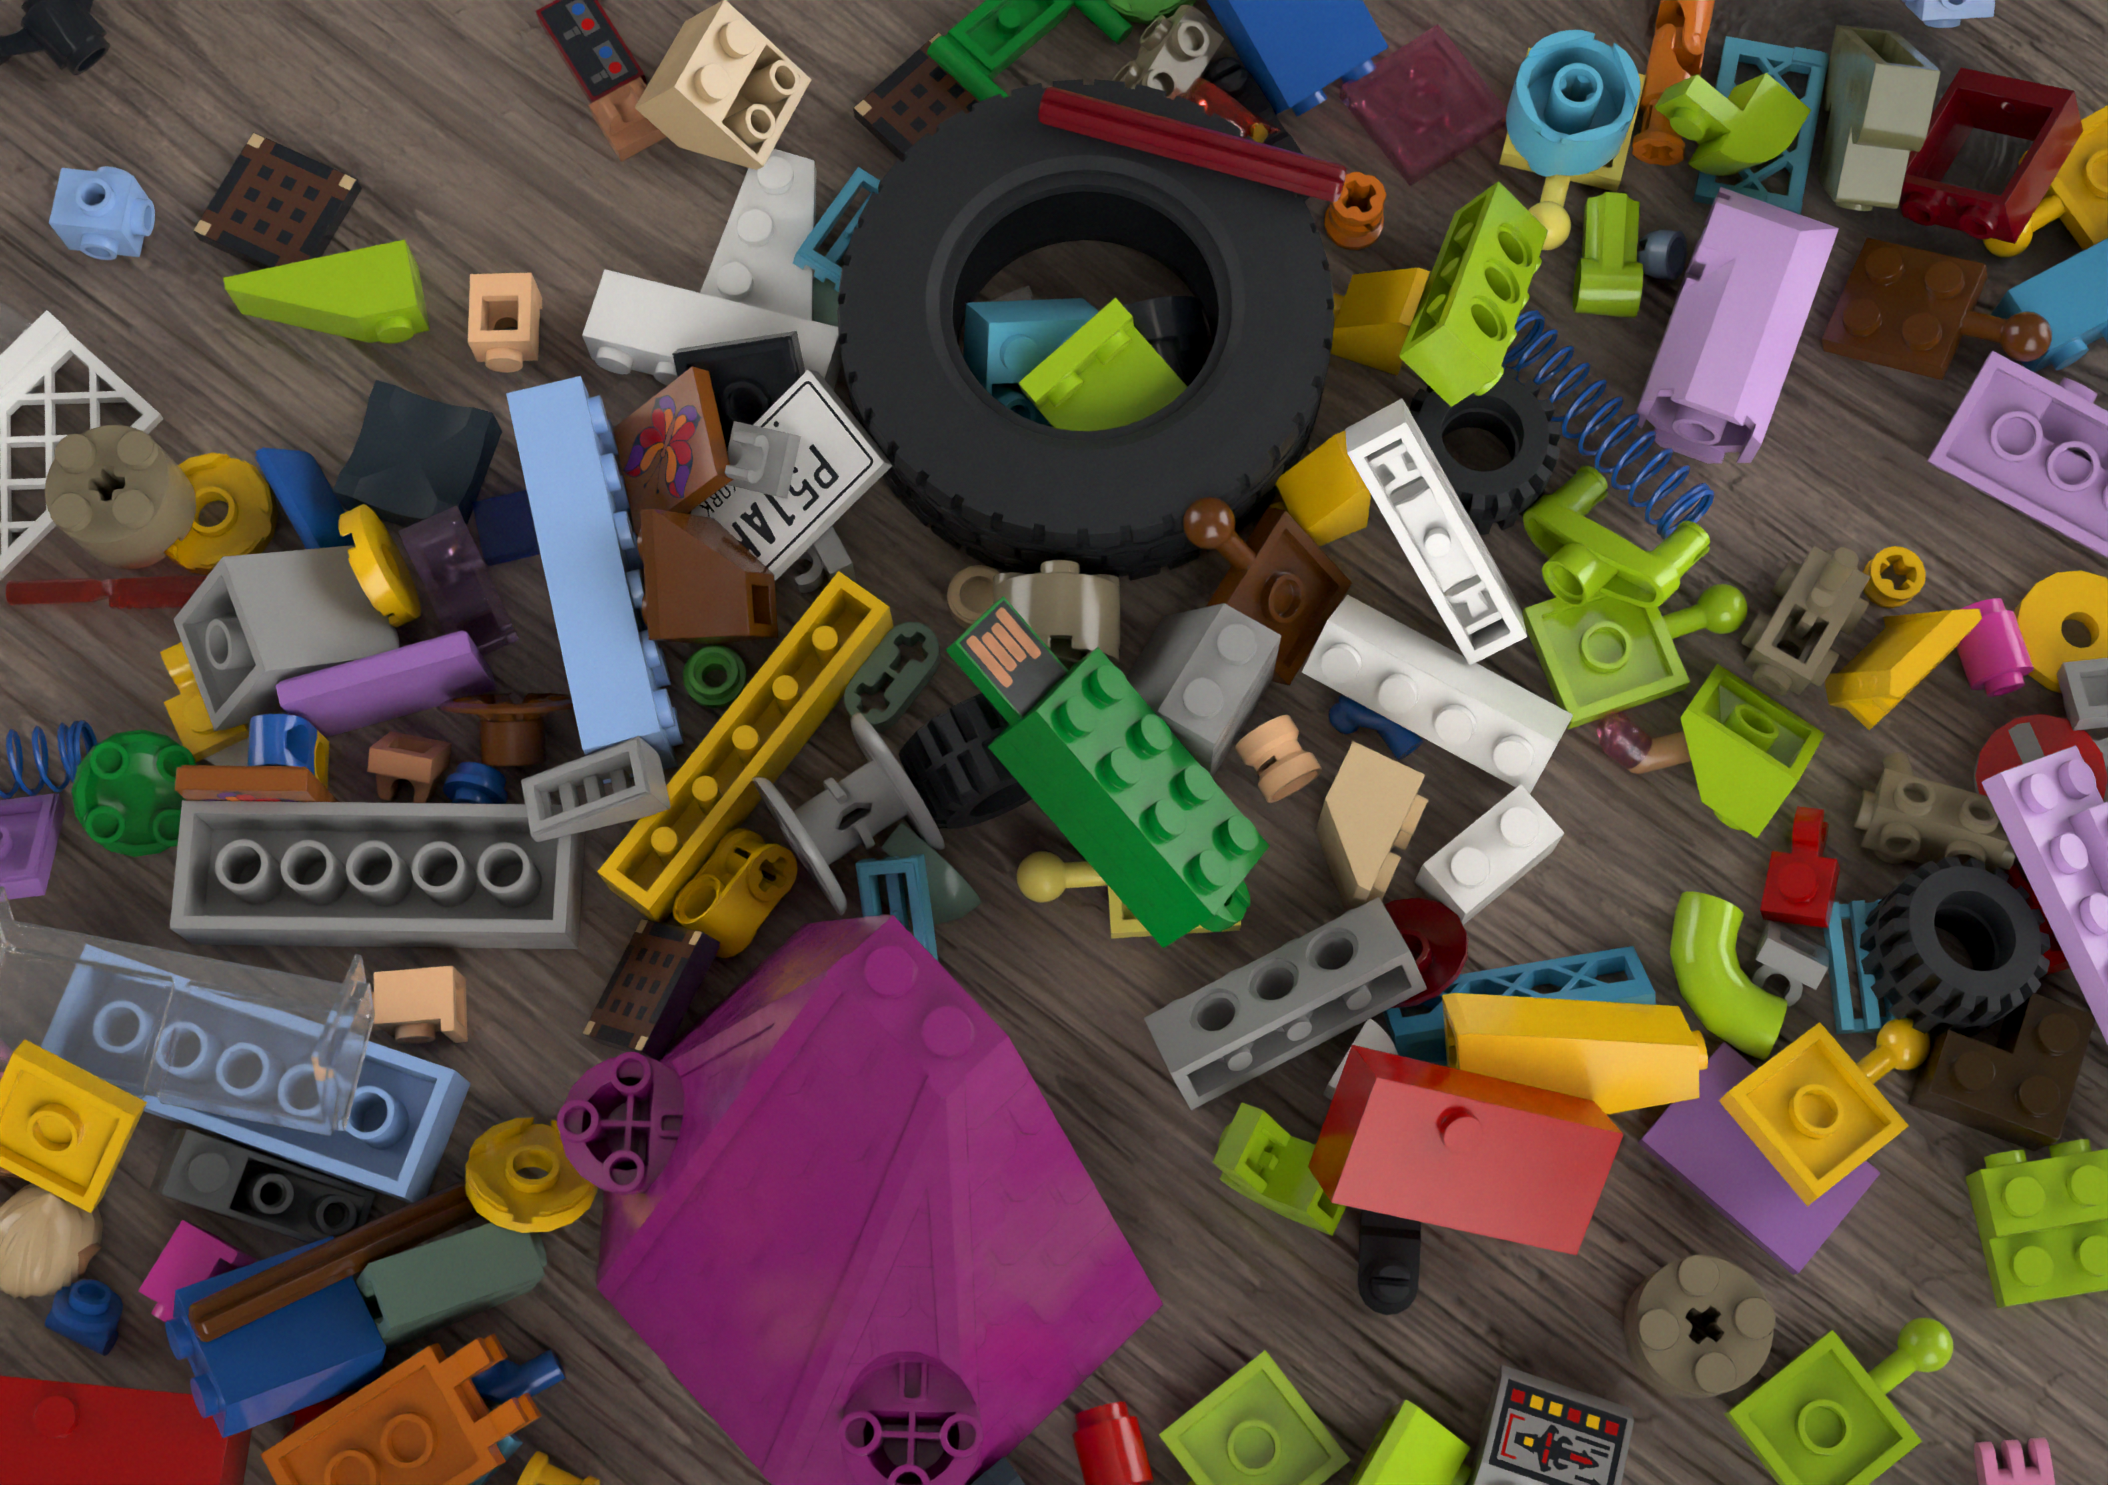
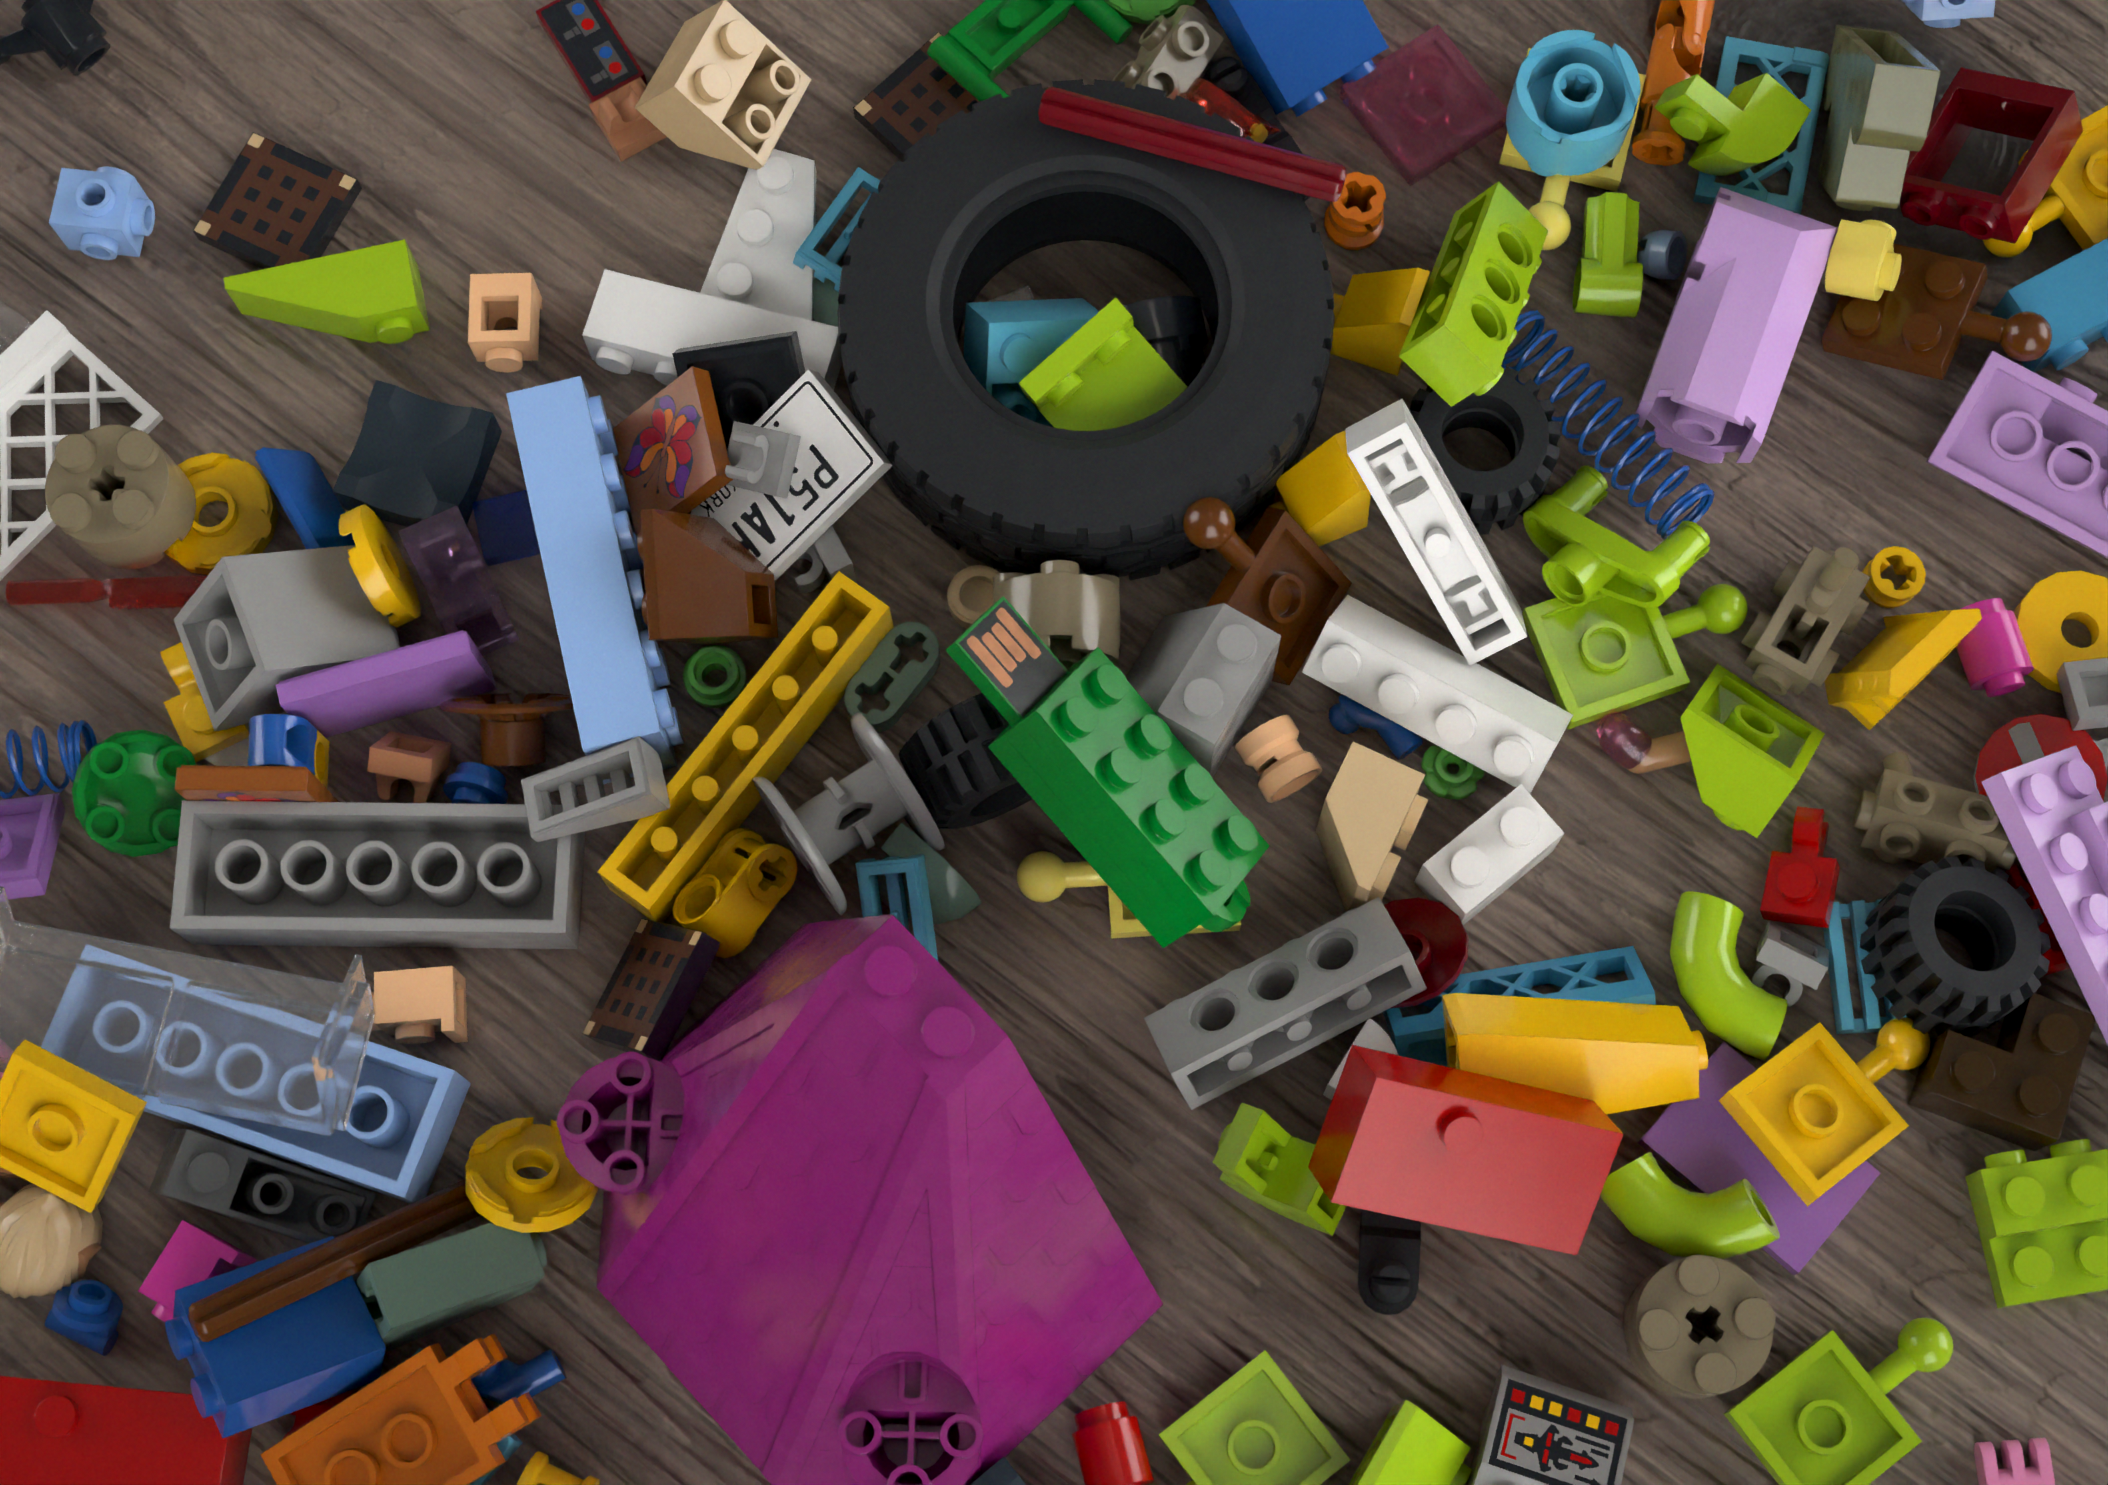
(1442, 782): none -> bright green plate
(1686, 1221): none -> lime cylinder
(1863, 260): none -> light yellow plate

